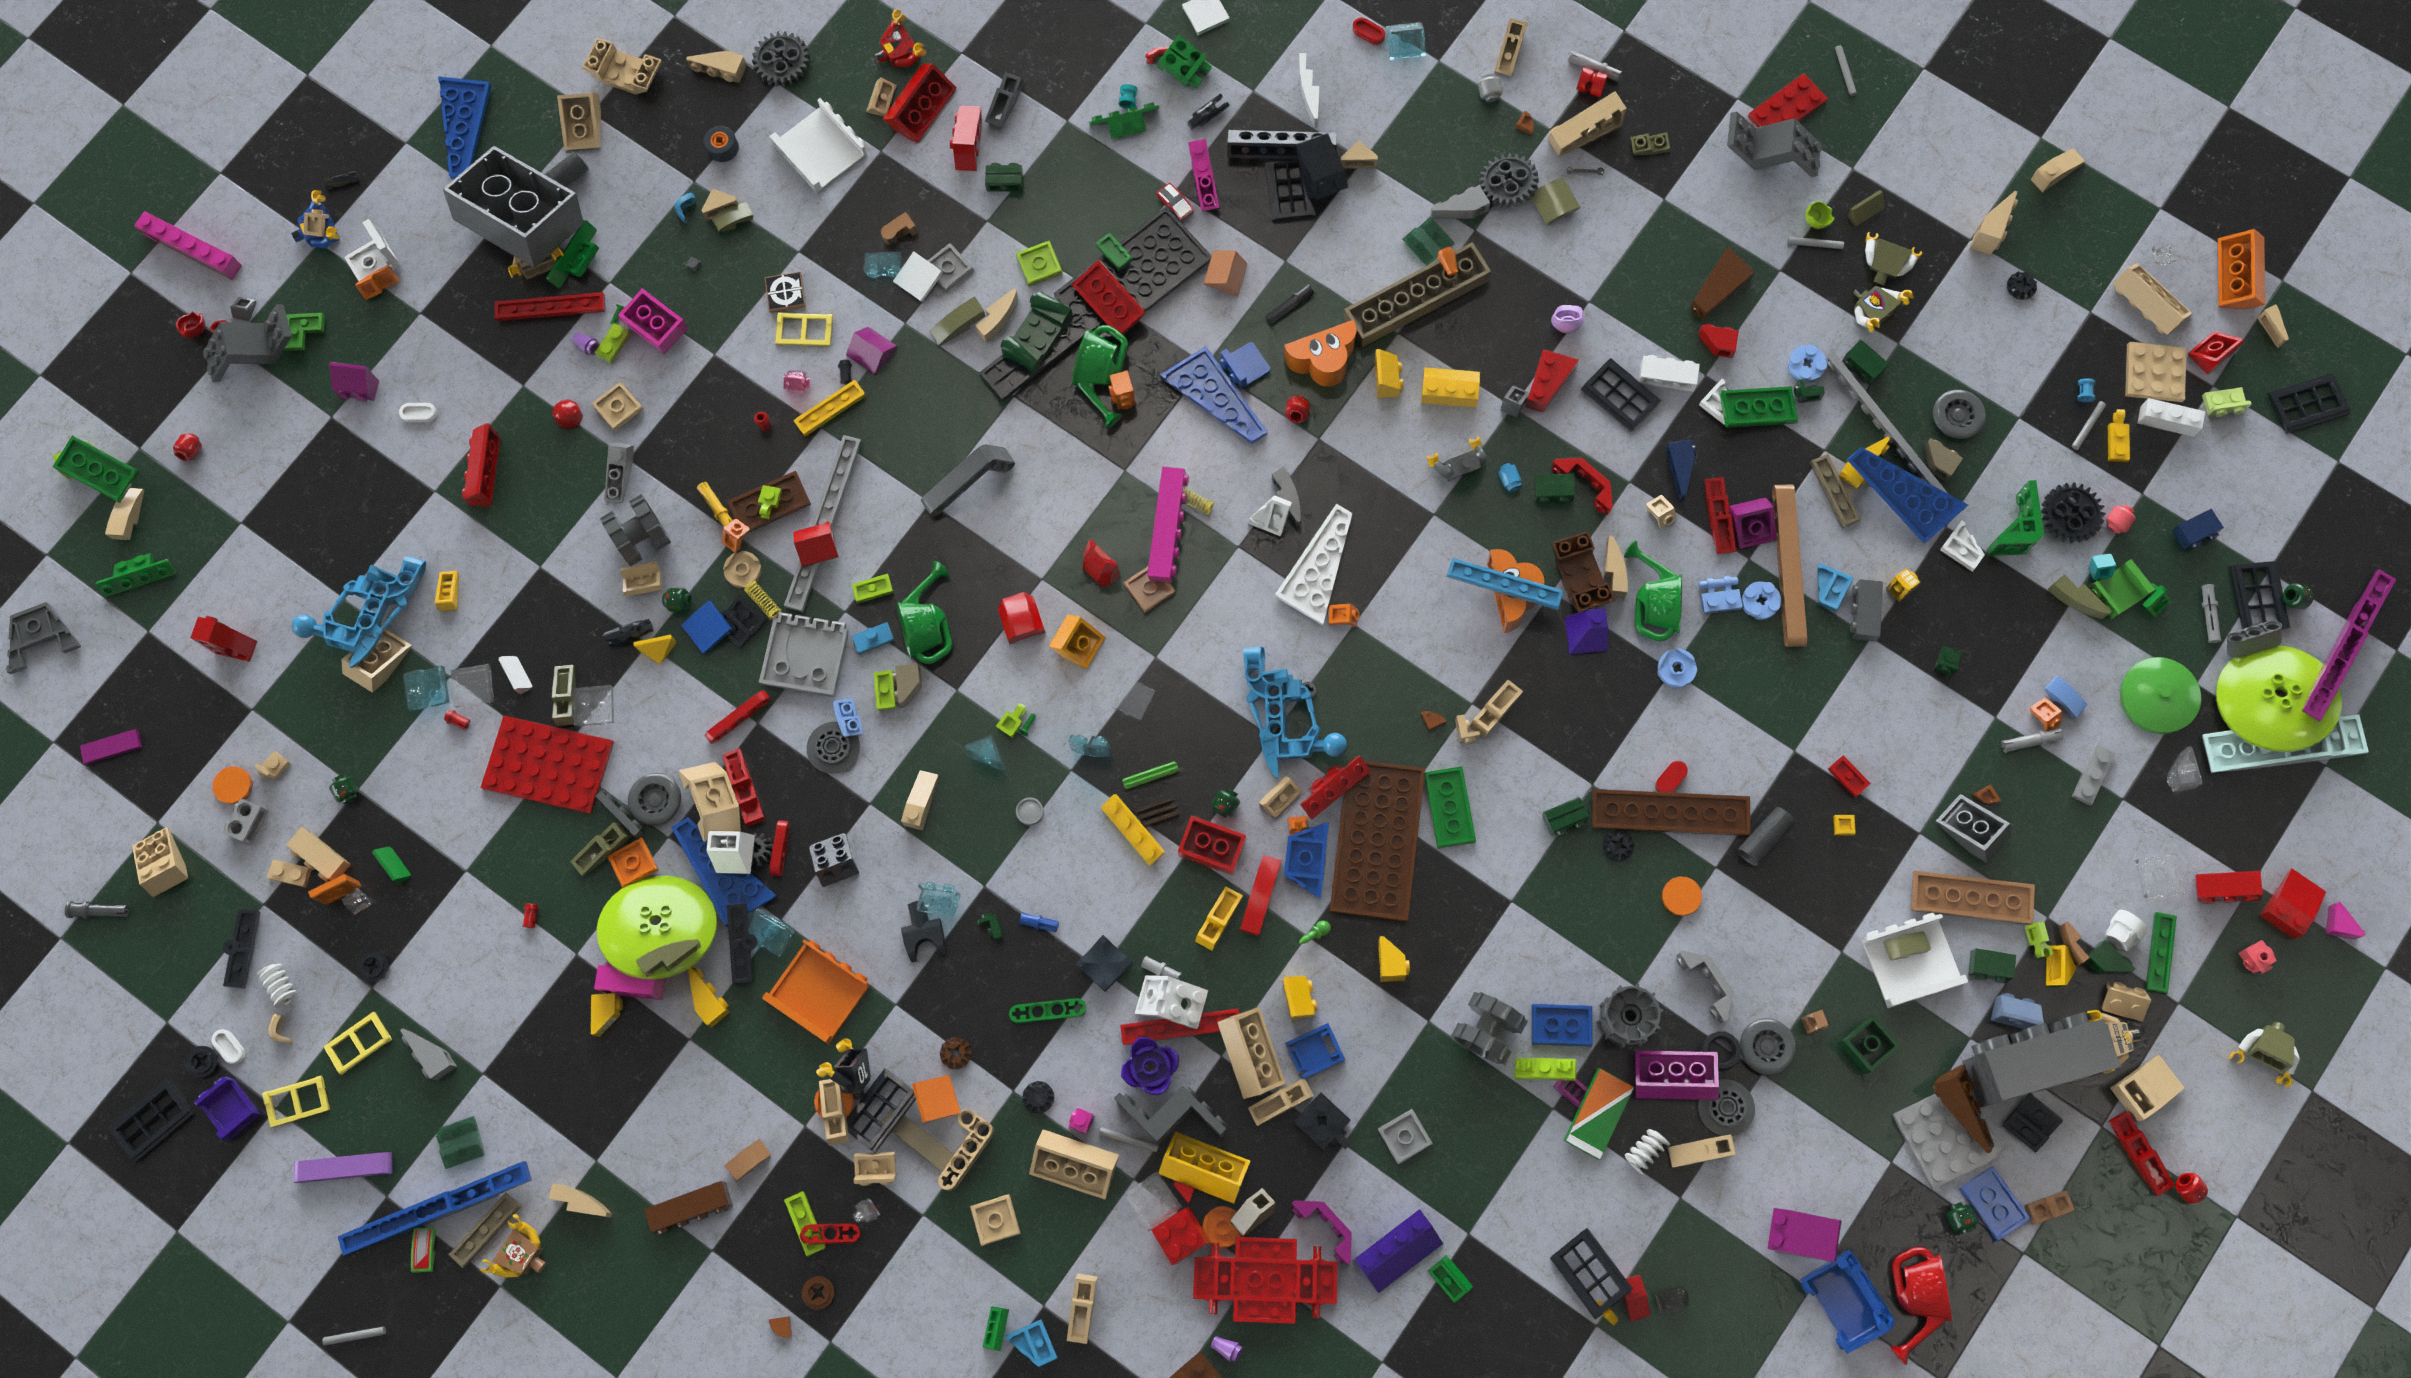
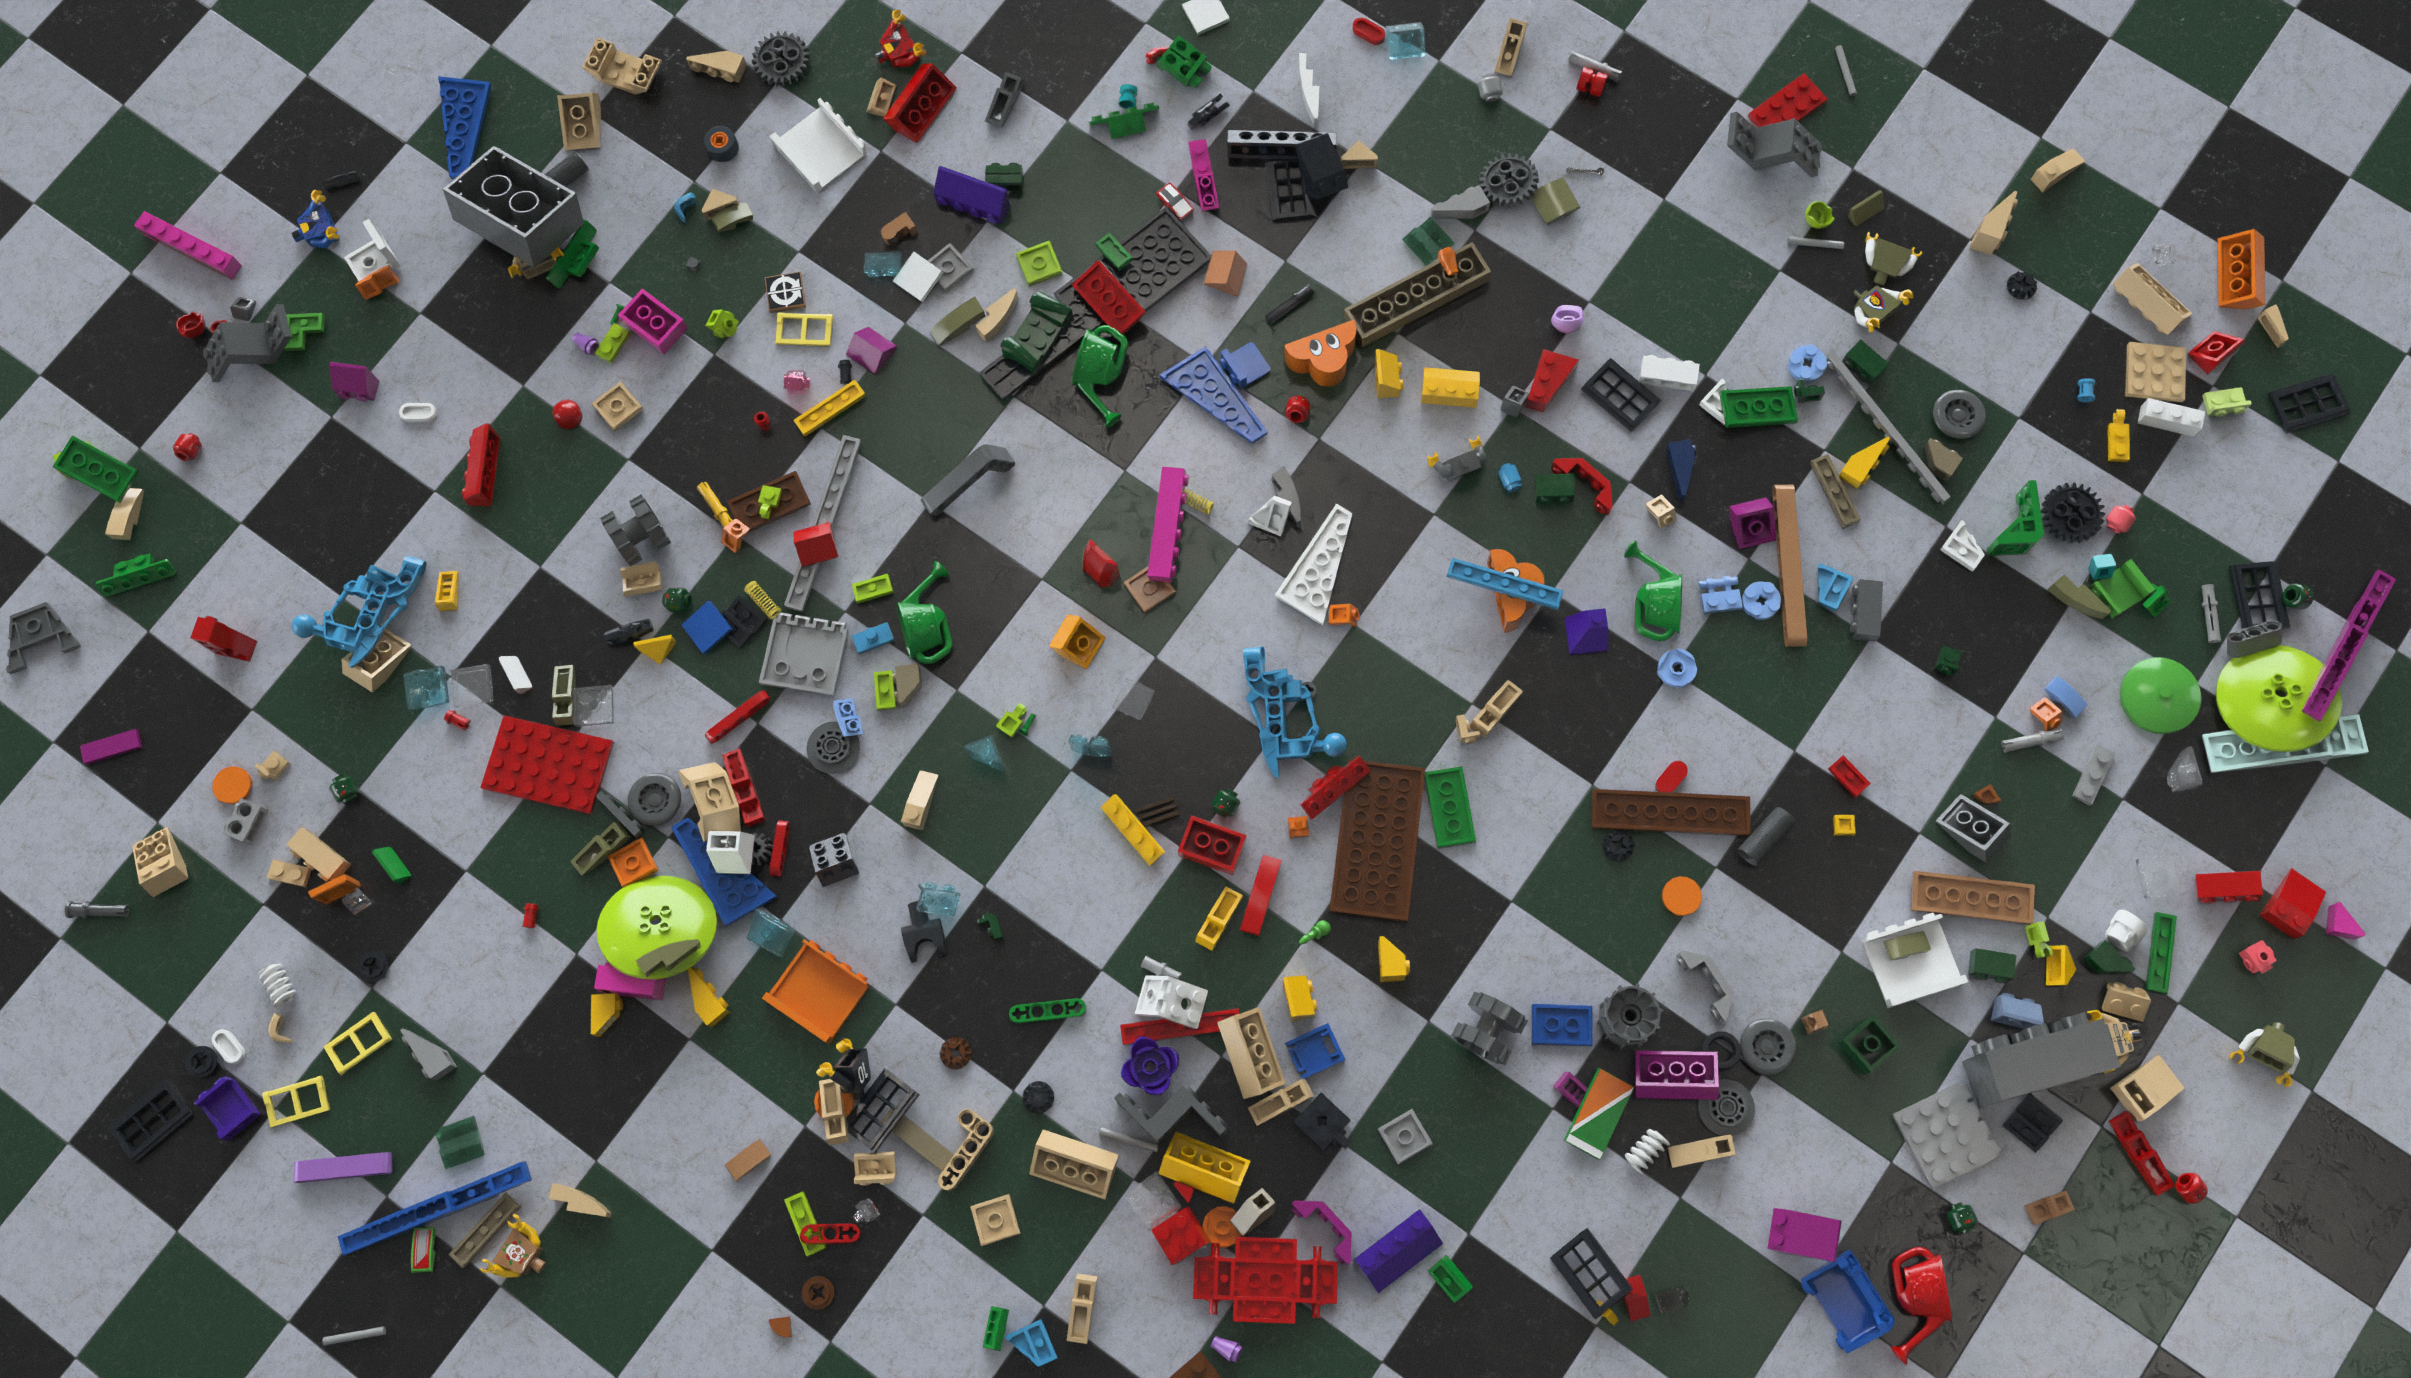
(241, 948): black hinge -> none
(315, 223): tan bracket -> none
(549, 306): red plate -> none
(618, 471): light grey slope -> none
(687, 1207): reddish brown brick -> none
(722, 323): none -> lime brick
(740, 943): black hinge -> none
(742, 569): tan tile -> none
(936, 1098): orange tile -> none
(966, 137): wedge -> none
(971, 195): none -> dark purple slope
(1020, 617): red slope -> none
(1029, 811): light grey piece -> none
(1038, 922): blue axle -> none
(1081, 1120): dark pink brick -> none
(1104, 963): black brick -> none
(1122, 390): orange brick -> none
(1150, 775): bright green axle -> none
(1280, 796): tan slope -> none
(1307, 858): blue wing -> none
(1432, 720): dark orange tile -> none
(1525, 123): dark orange tile -> none
(1545, 1069): lime plate -> none
(1565, 817): dark green brick -> none
(1581, 572): reddish brown slope -> none
(1588, 125): tan wedge -> none
(1615, 568): tan slope -> none
(1650, 145): olive slope -> none
(1719, 340): red slope -> none
(1719, 515): red slope -> none
(1723, 282): reddish brown slope -> none
(1903, 584): yellow slope -> none
(1915, 501): blue wing -> none
(1956, 1094): reddish brown wedge -> none
(1994, 1203): blue tile -> none
(2069, 938): medium nougat slope -> none
(2088, 426): light grey bar -> none
(2198, 529): dark blue brick -> none

